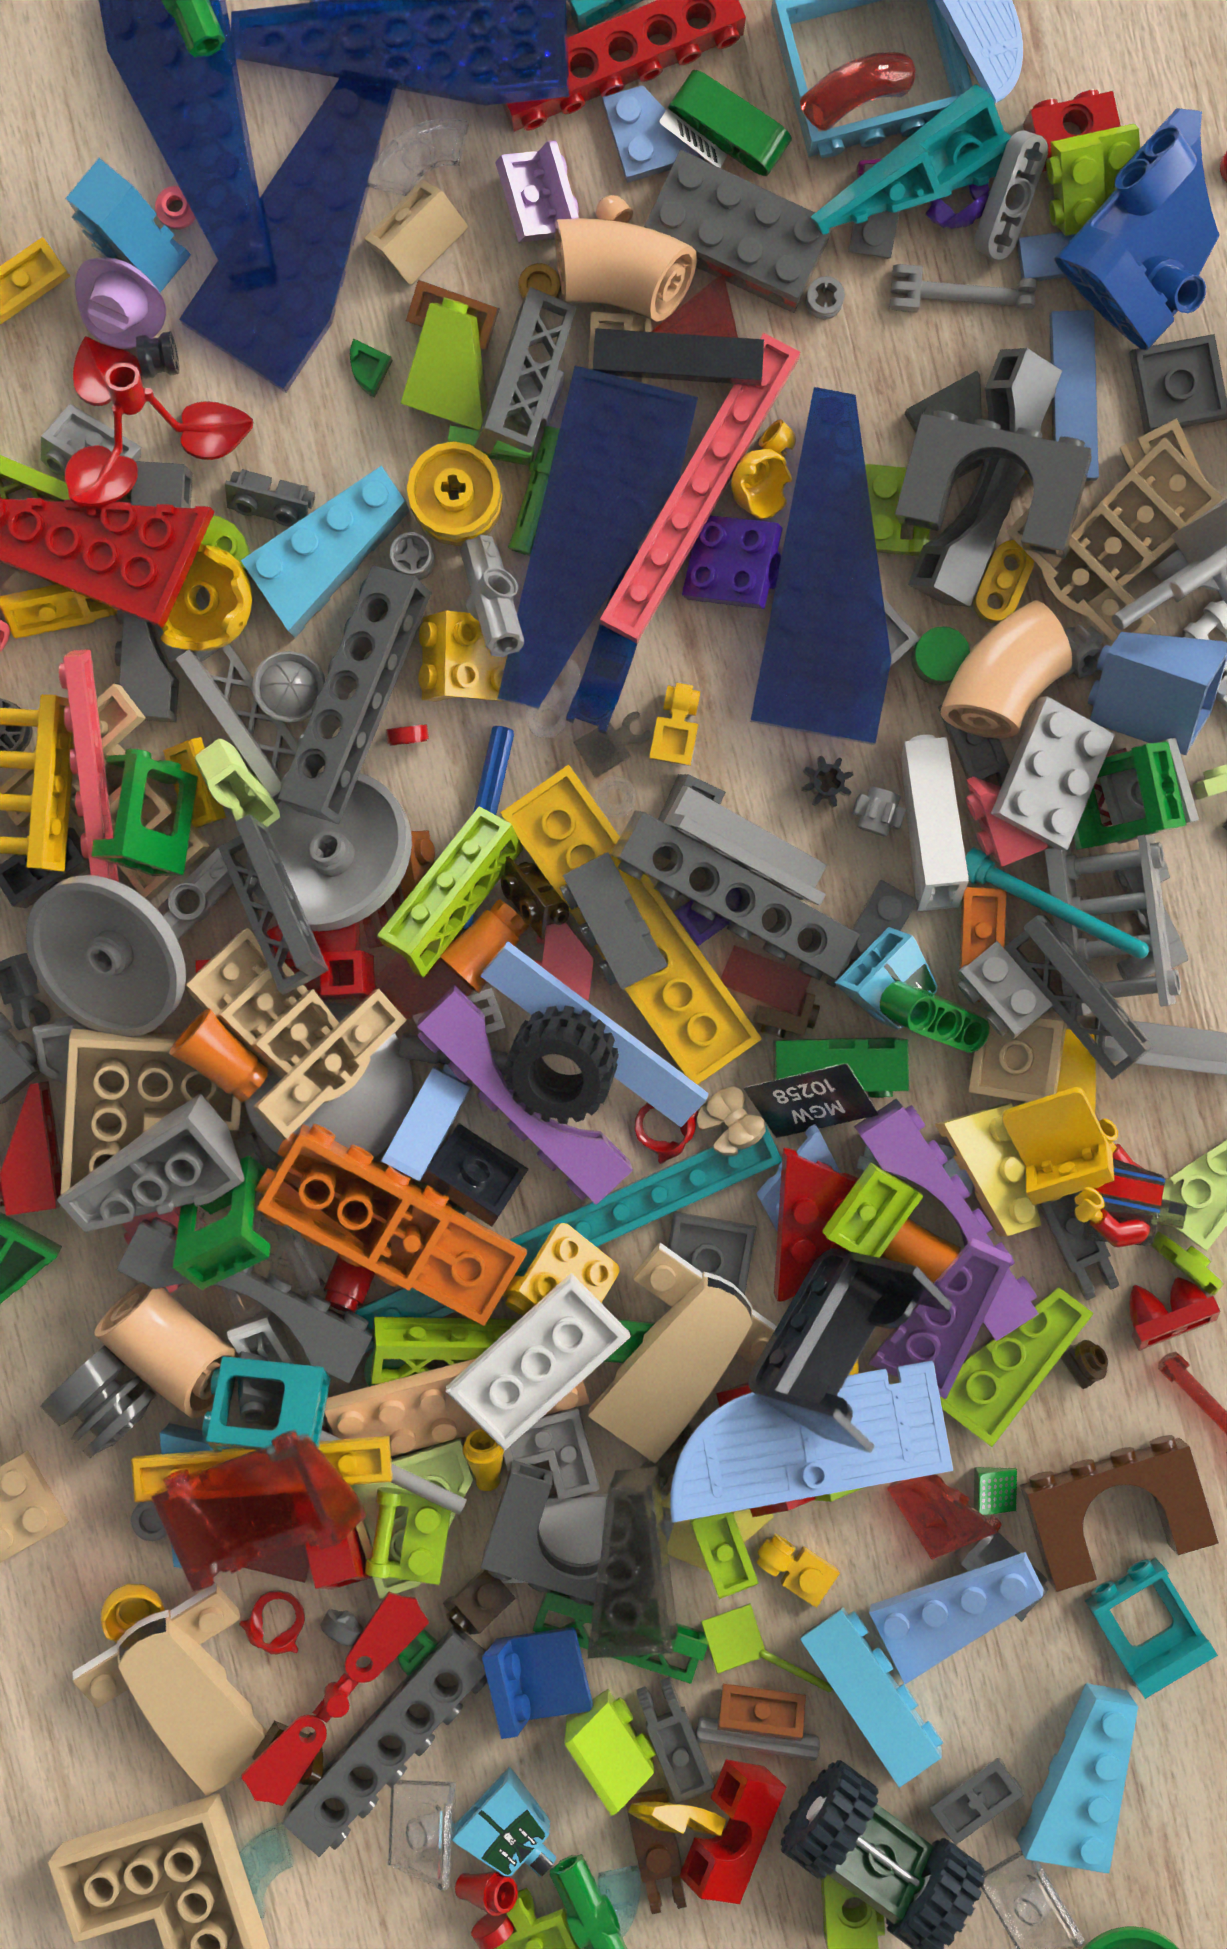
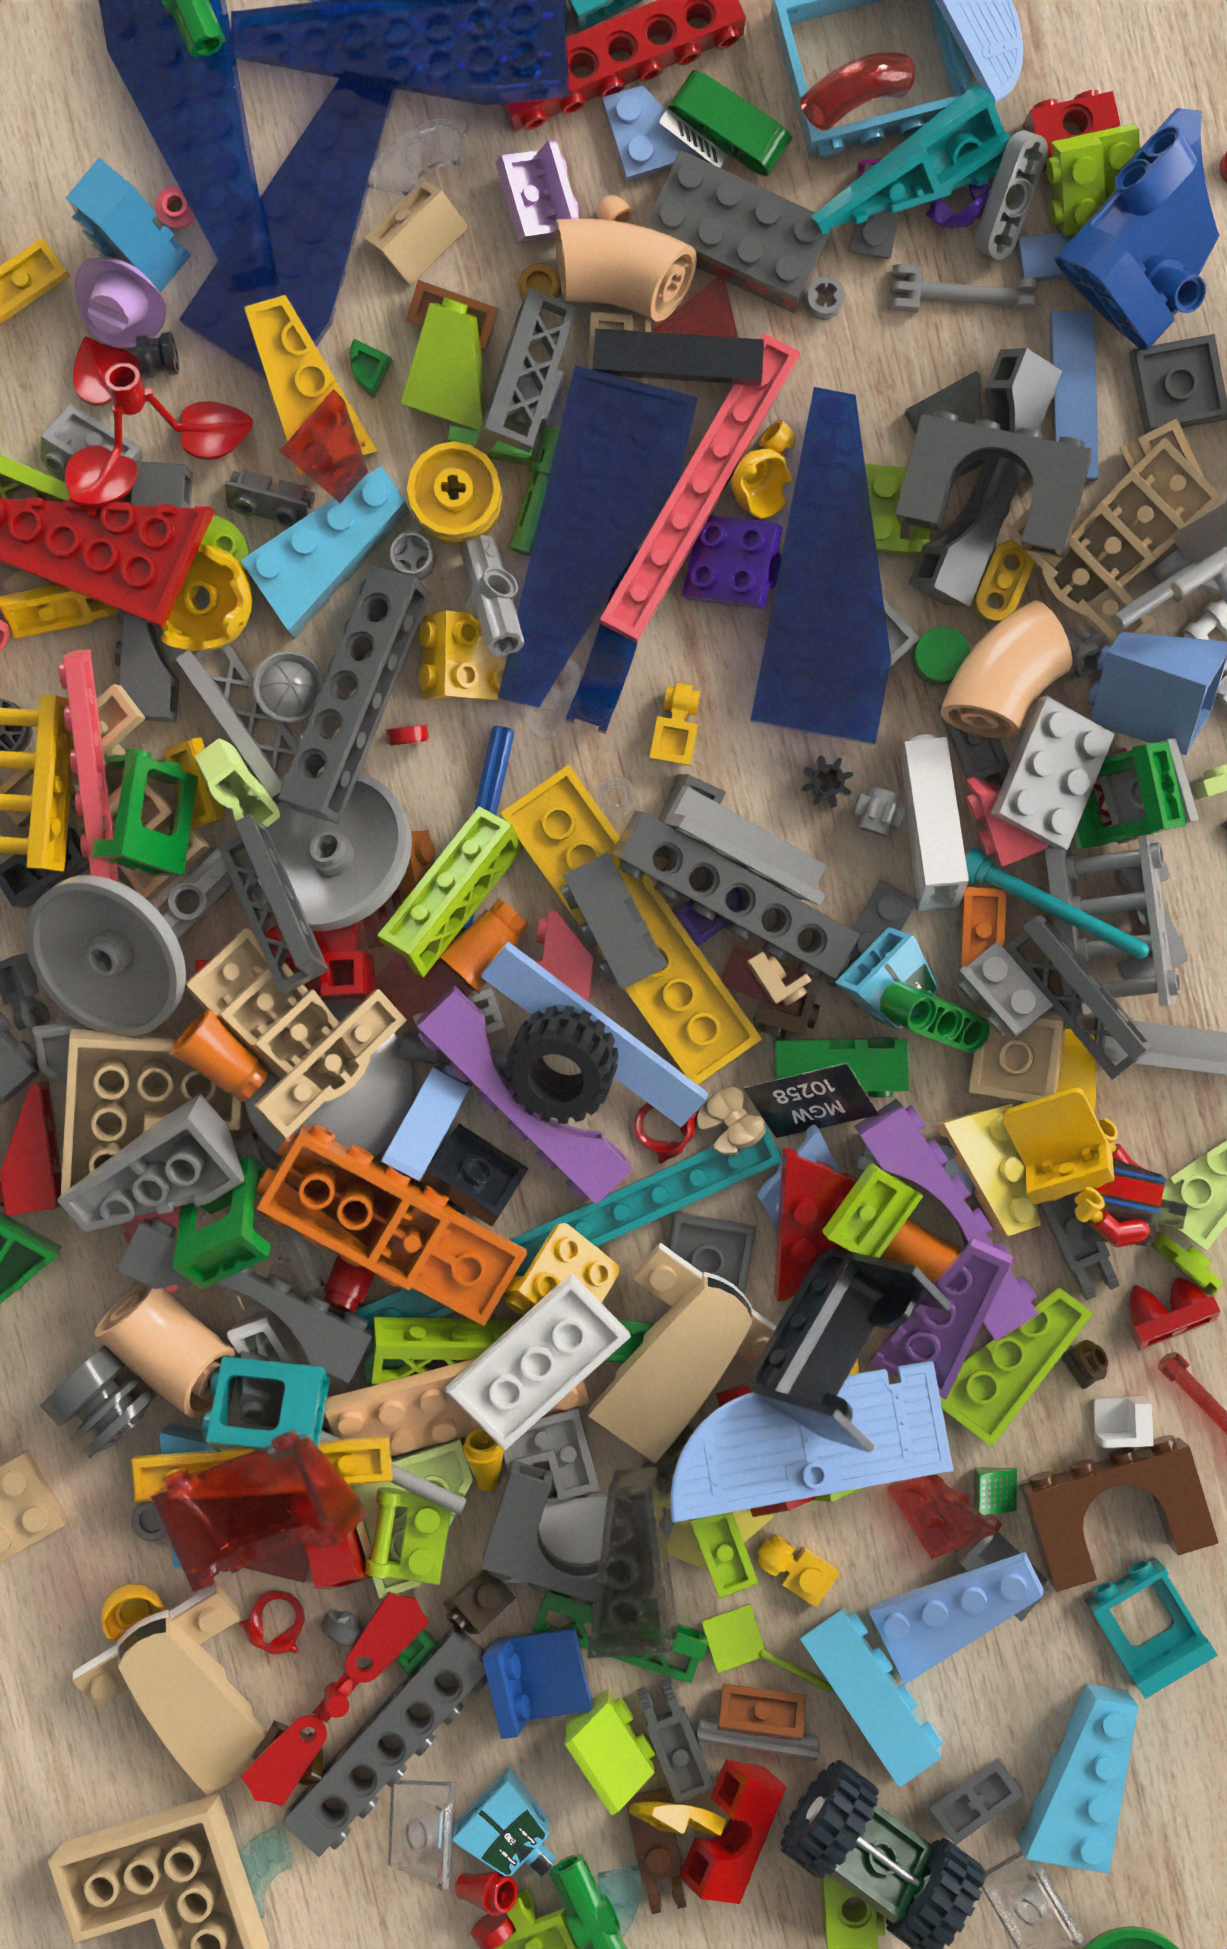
(295, 368): none -> yellow wing
(328, 448): none -> clear red wing
(532, 896): dark brown hinge -> none
(608, 750): clear smoke plate -> none
(769, 975): none -> tan bracket
(1122, 1421): none -> white panel

